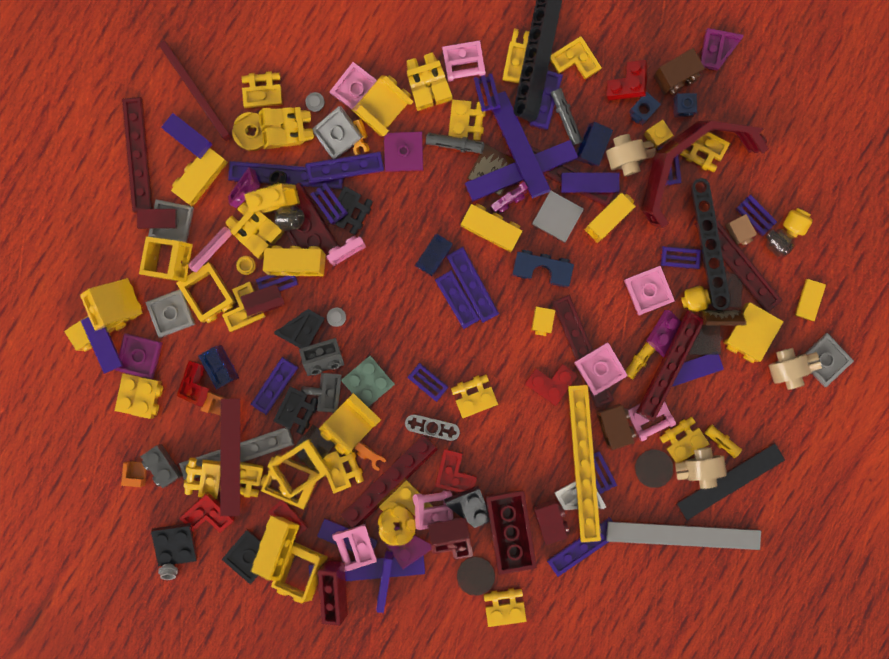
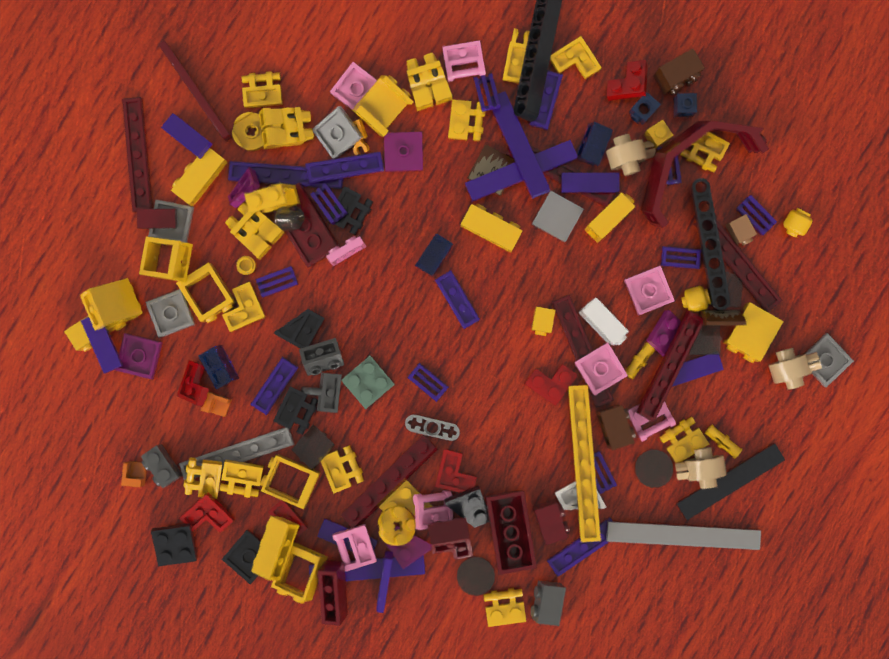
(138, 396): yellow plate -> none
(168, 572): light grey plate -> none
(216, 242): bright pink axle -> none
(230, 458): dark red tile -> none
(262, 301): dark red panel -> none
(278, 177): black plate -> none
(294, 261): yellow brick -> none
(315, 102): light grey plate -> none
(316, 458): yellow window -> none
(336, 317): light grey plate -> none
(349, 424): yellow panel -> none
(366, 452): orange plate -> none
(463, 144): dark grey pin -> none
(472, 285): dark purple tile -> none
(477, 401): yellow plate -> none
(516, 195): magenta wing -> none
(548, 603): none -> dark grey brick
(559, 270): dark blue arch -> none
(566, 116): dark grey pin -> none
(603, 322): none -> white window
(718, 47): magenta wing -> none
(780, 242): clear smoke head -> none
(810, 300): yellow tile -> none

